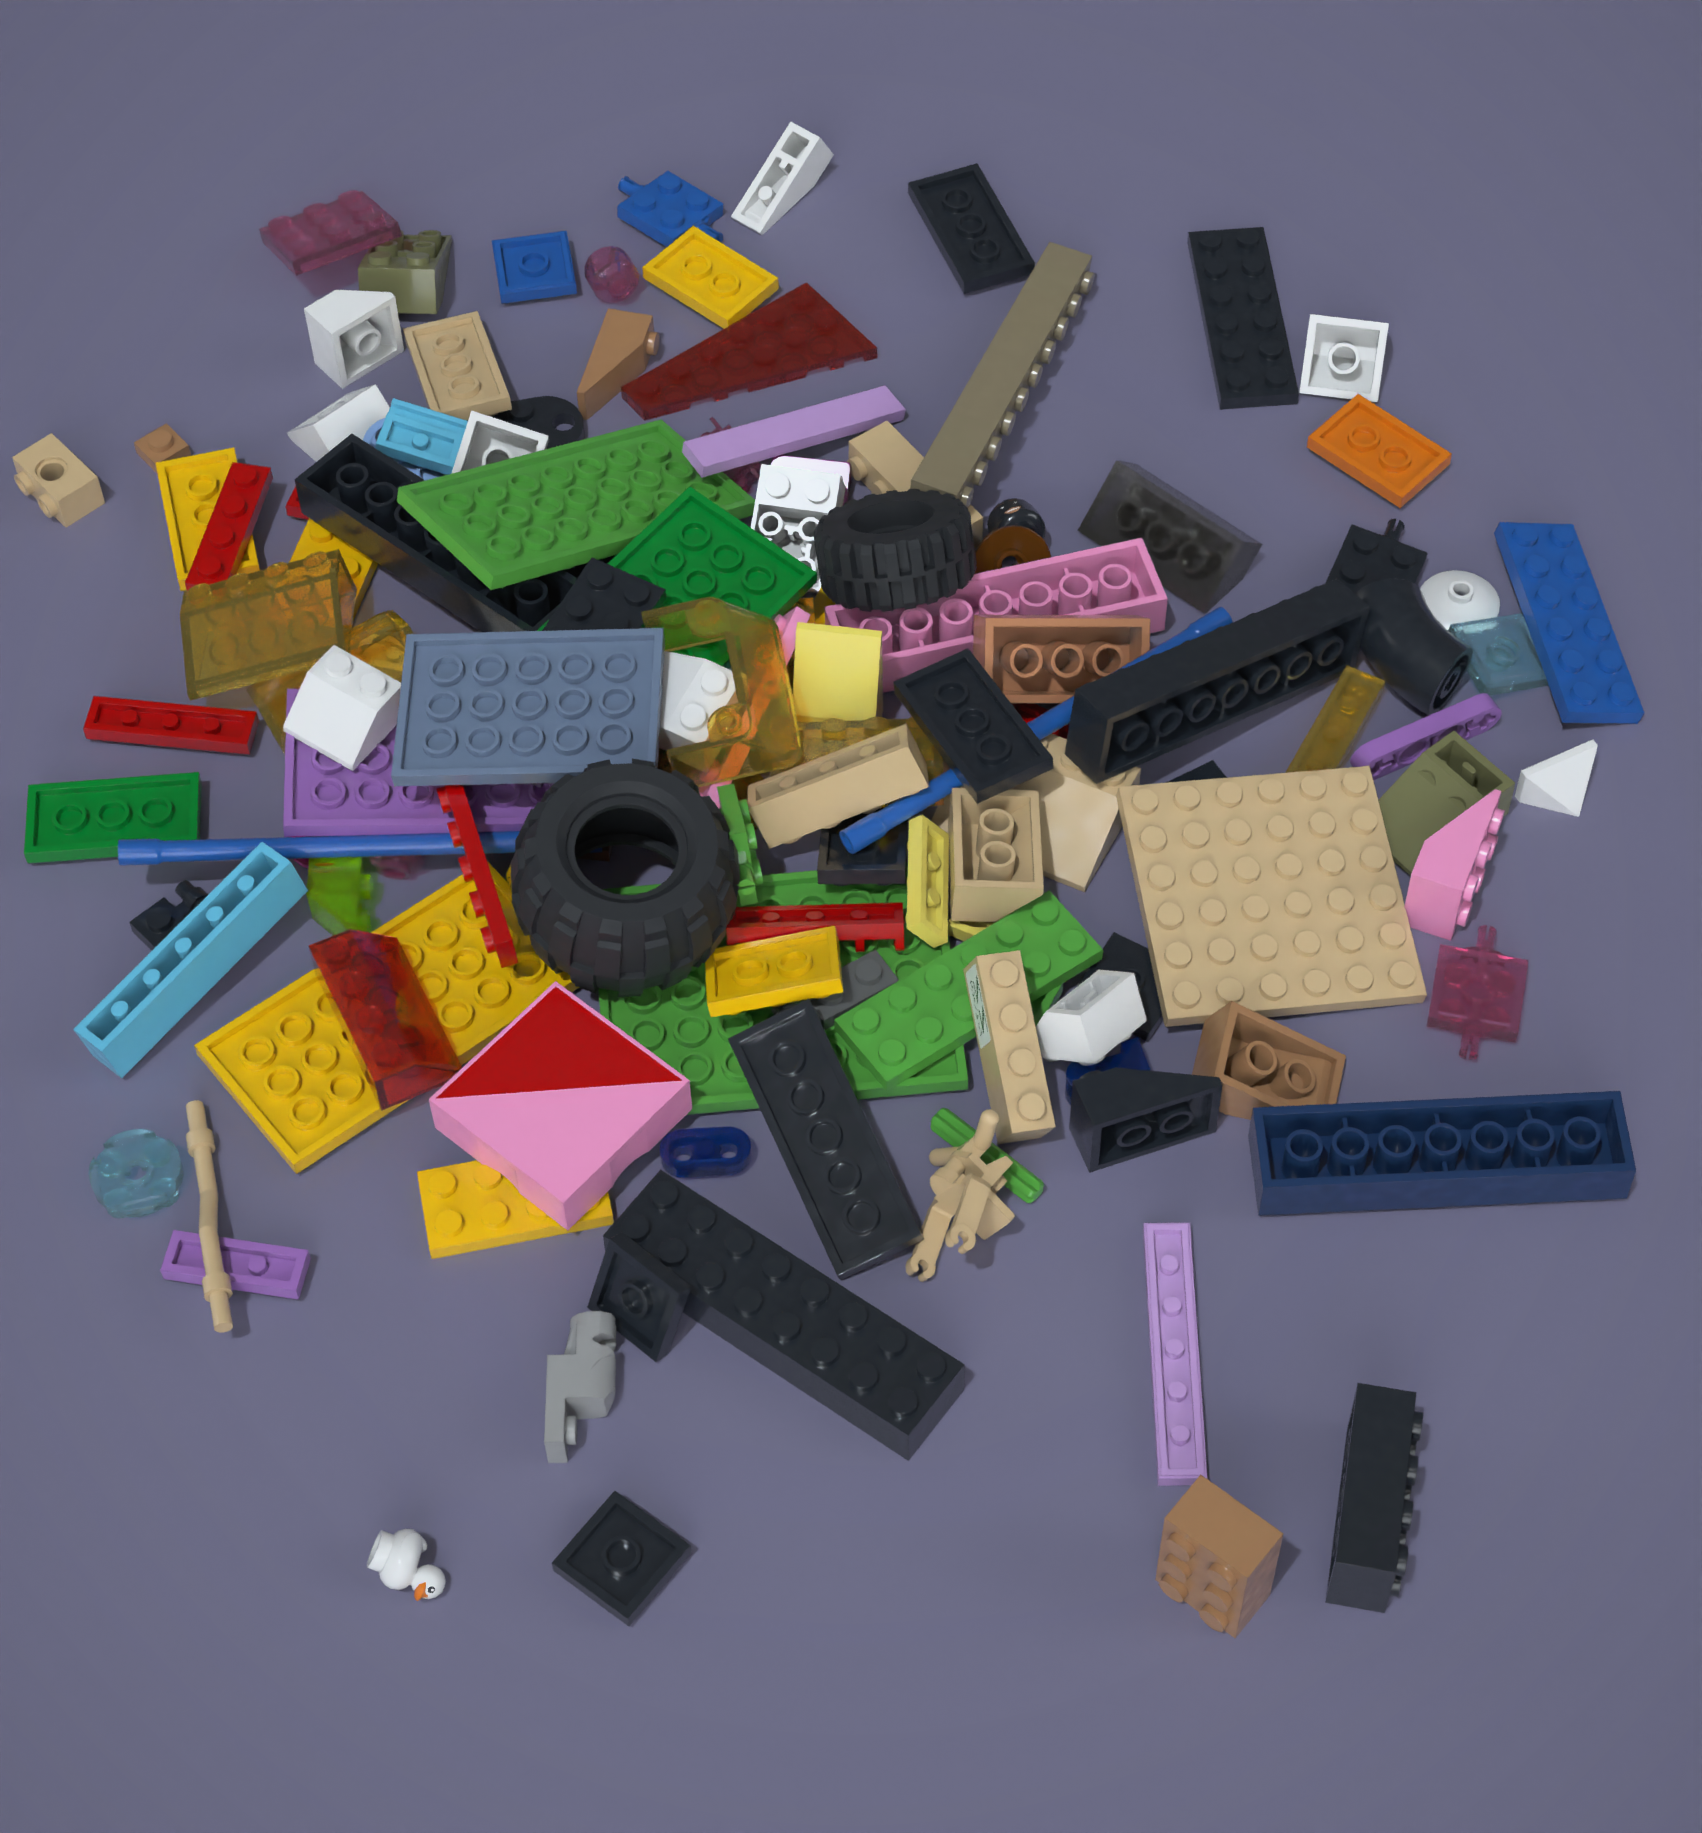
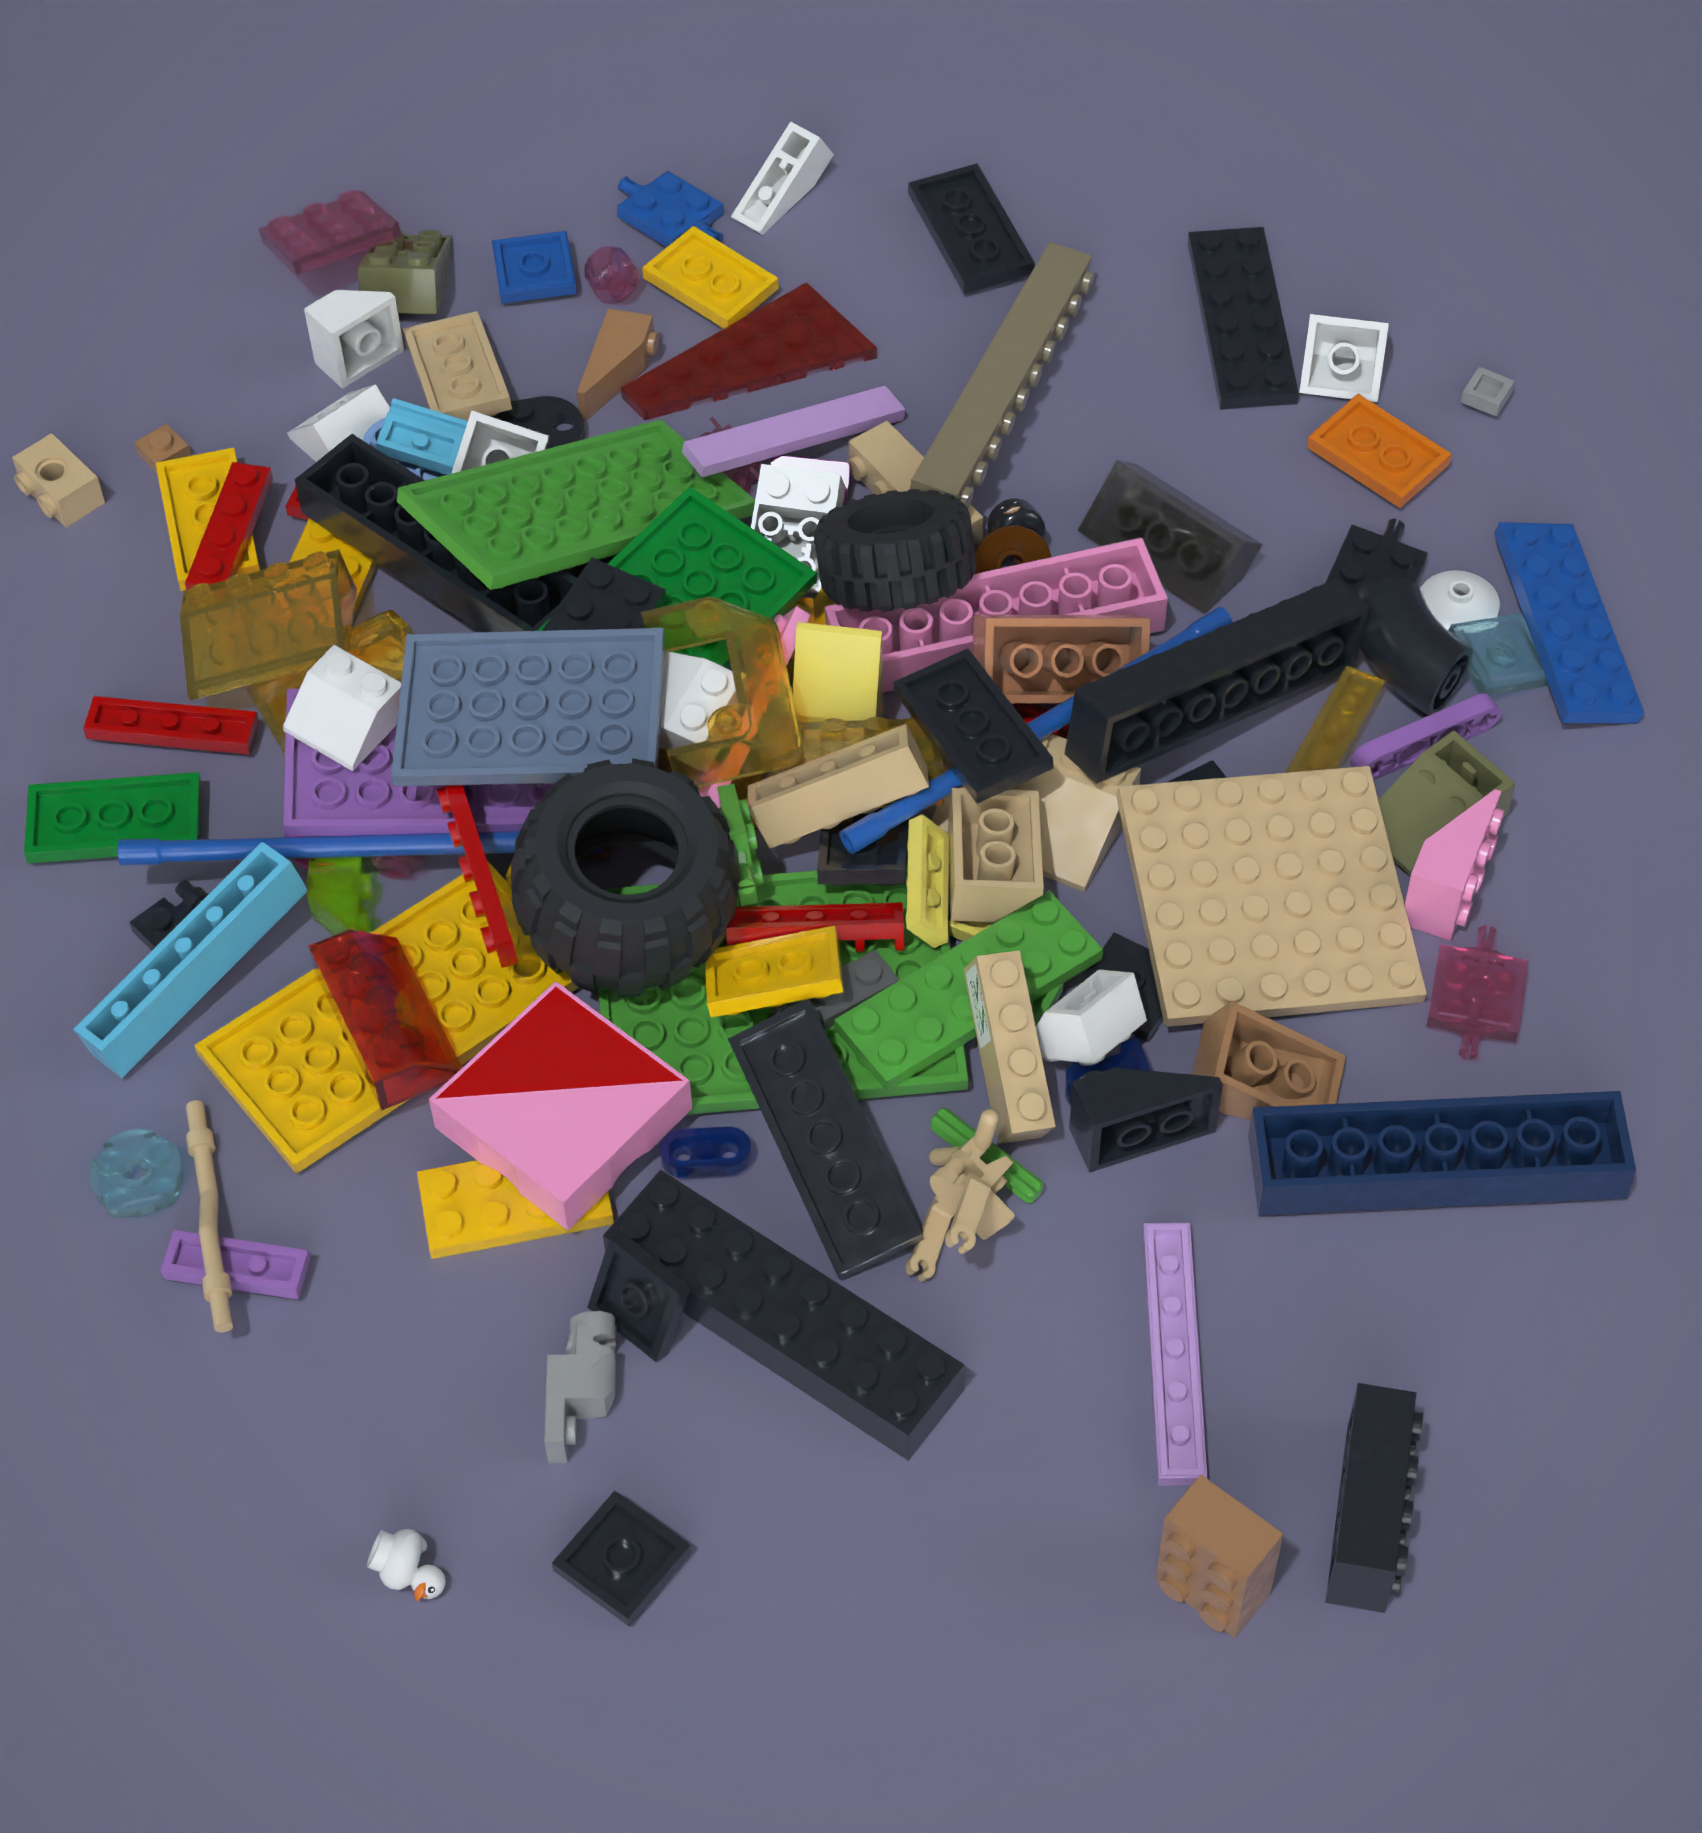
(1487, 391): none -> light grey plate
(1558, 781): white slope -> none

